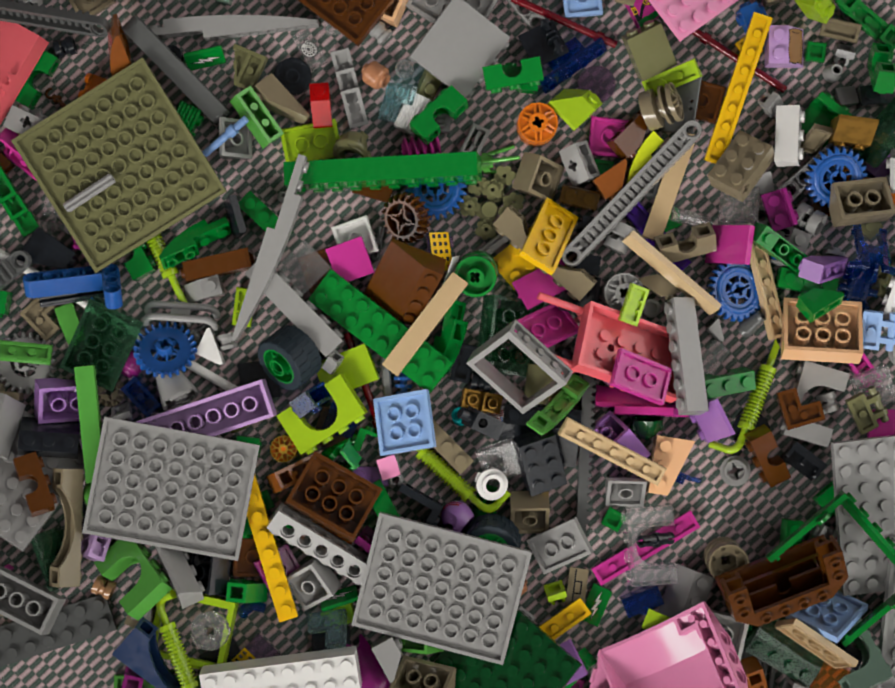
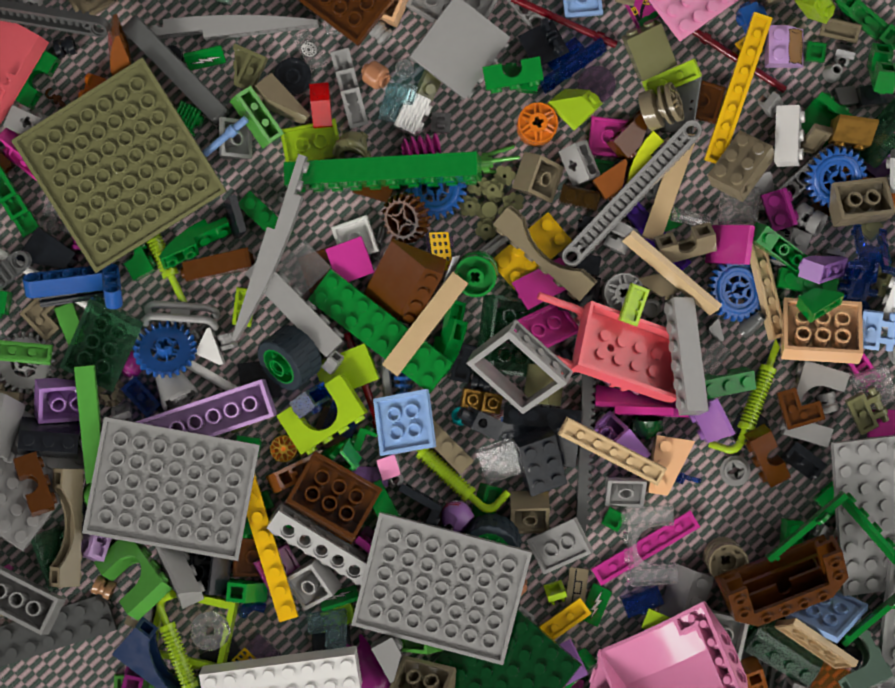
(89, 193): light grey axle -> none
(204, 289): light grey slope -> none
(449, 103): green arch -> none
(480, 129): light grey tile -> none
(482, 478): white piece -> none
(548, 236): yellow plate -> none
(559, 406): bright green slope -> none
(640, 376): dark pink tile -> none
(655, 539): black pin -> none

